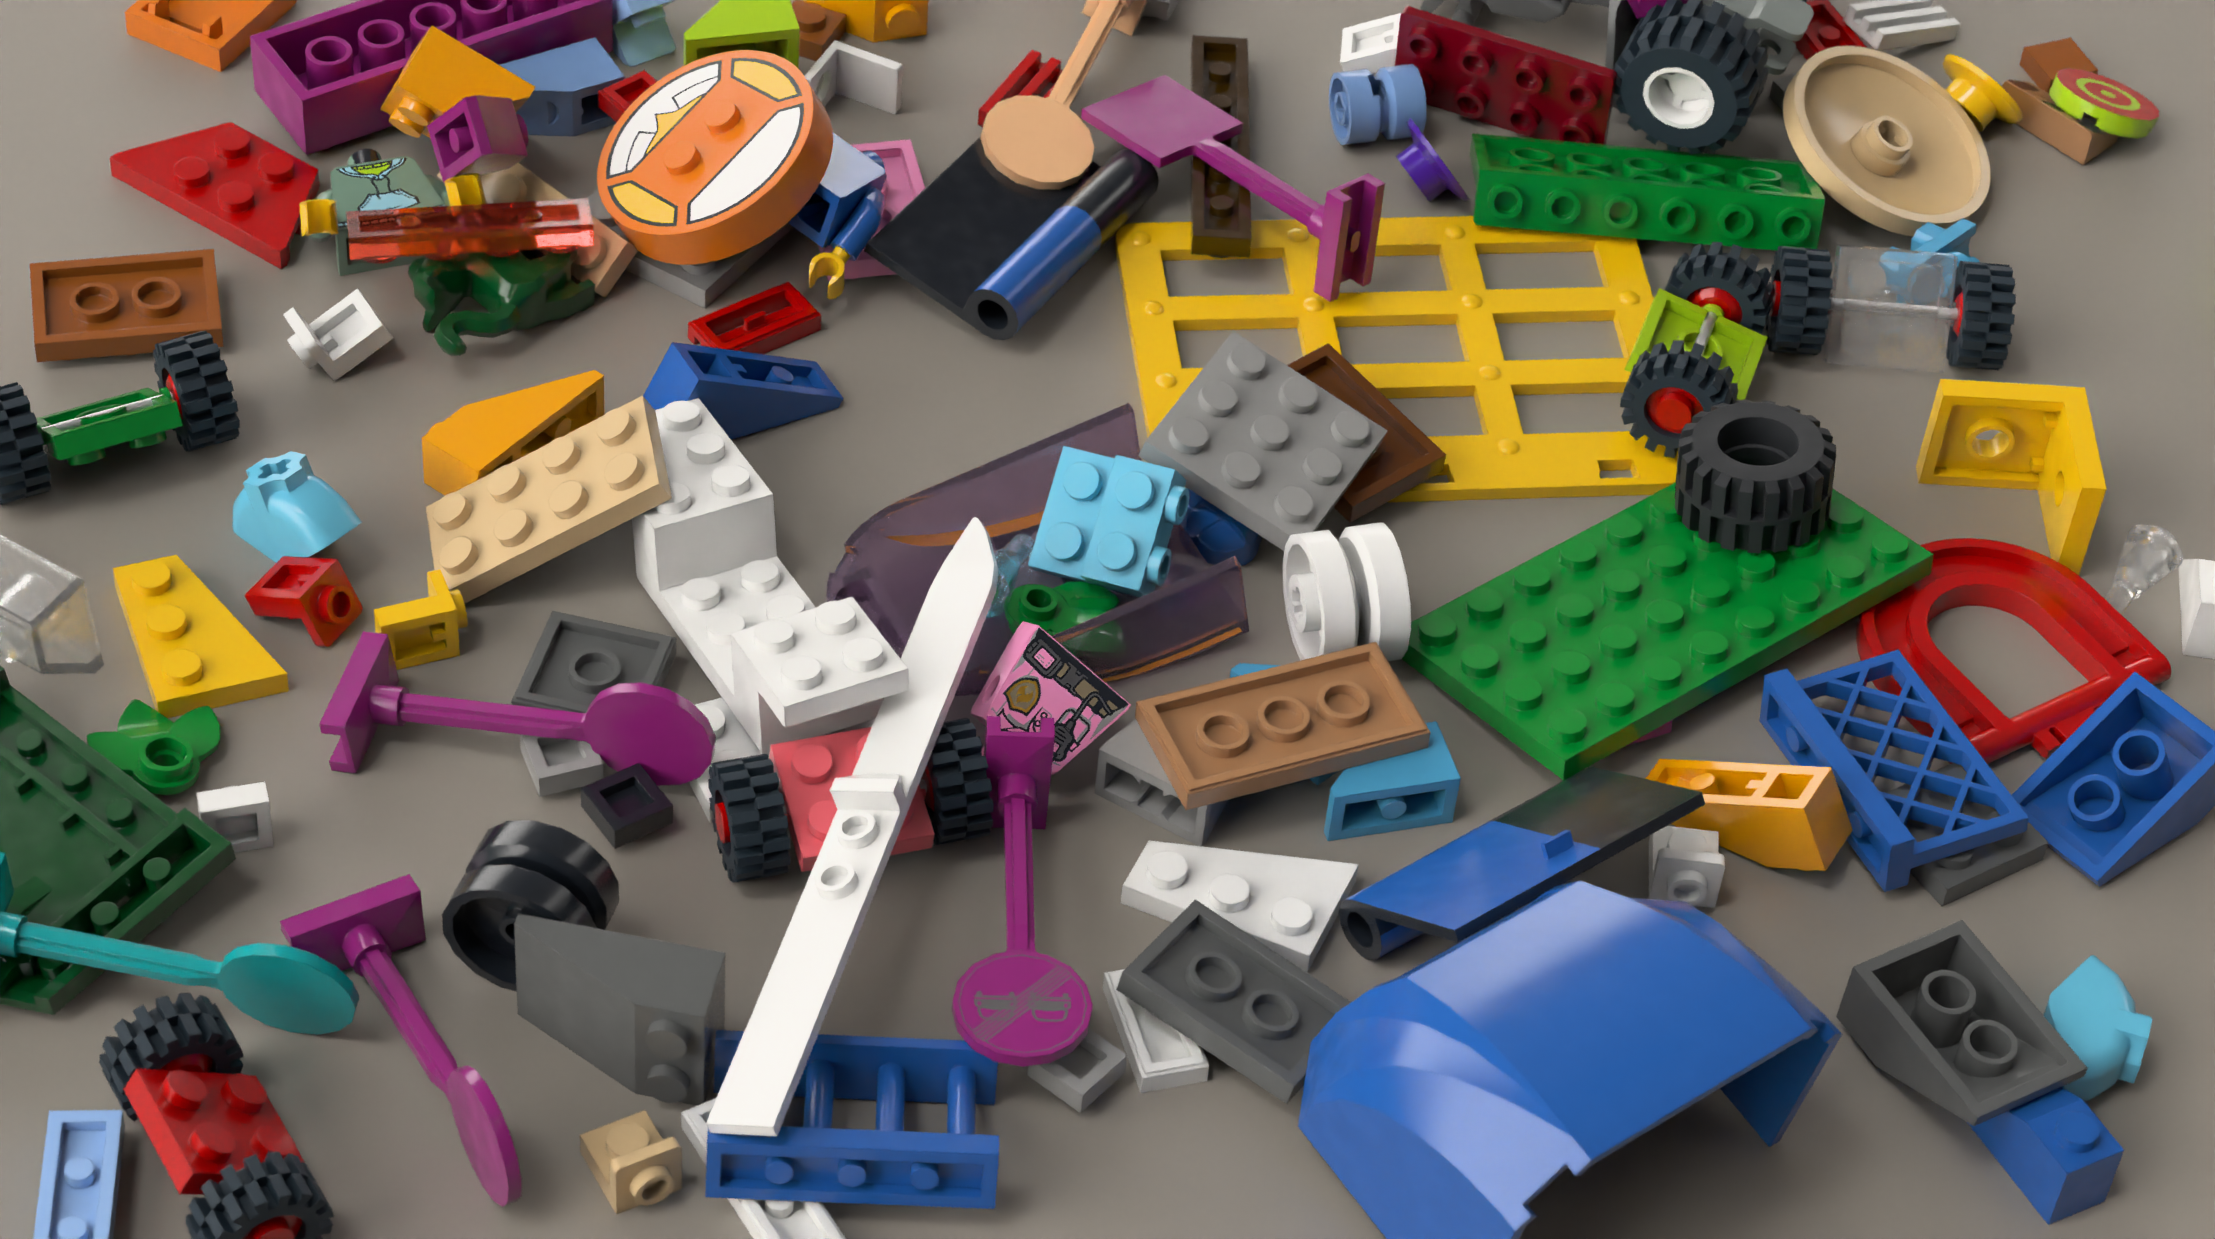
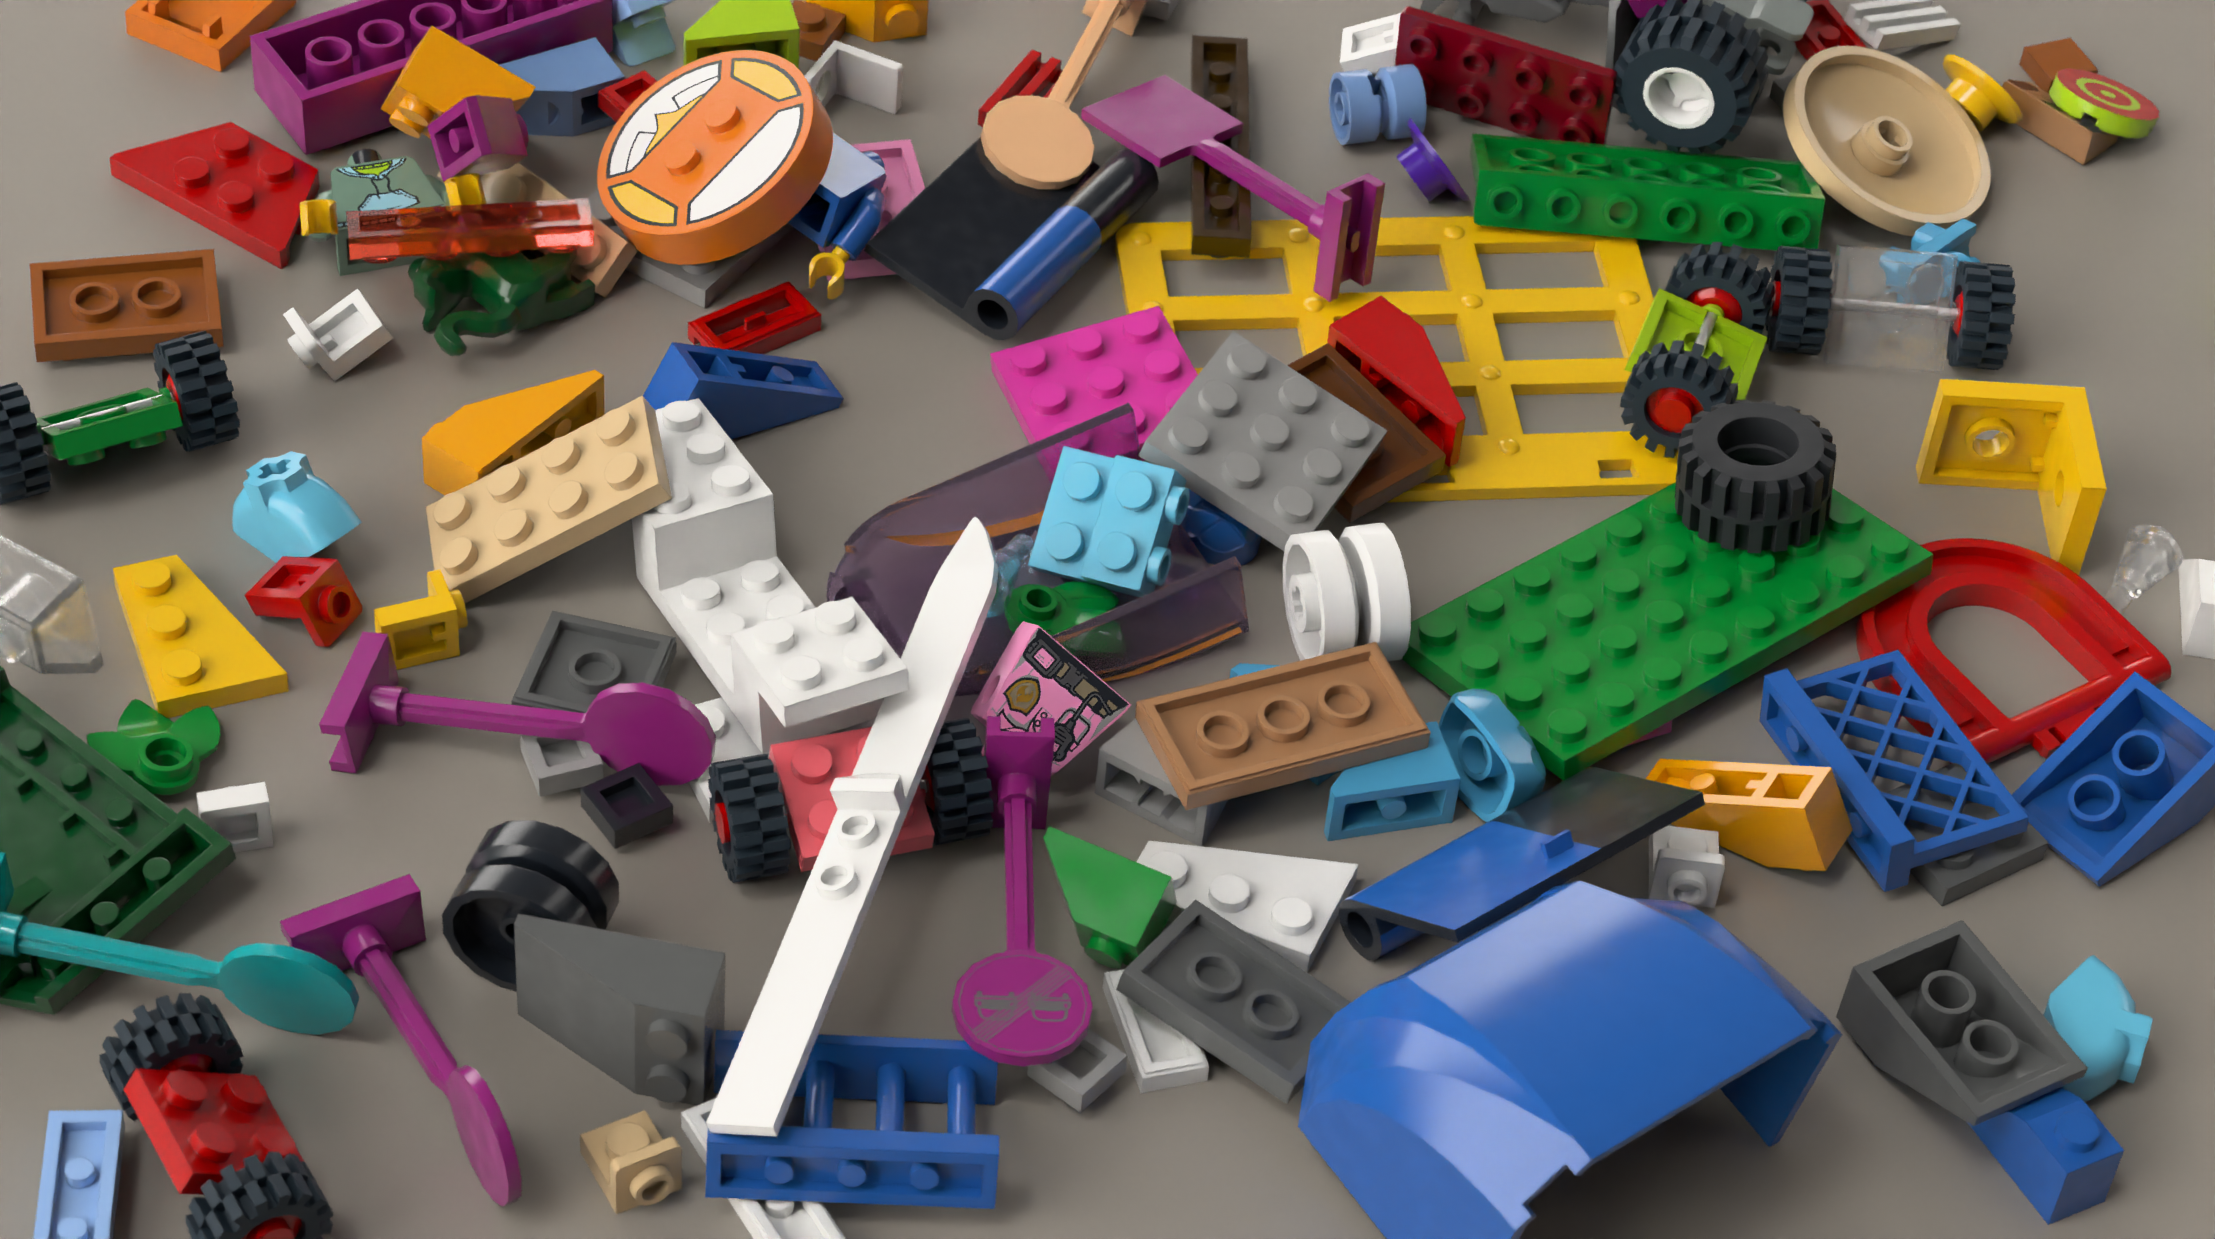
(1095, 371): none -> dark pink plate
(1110, 899): none -> green slope
(1403, 366): none -> red slope
(1490, 753): none -> dark azure piece

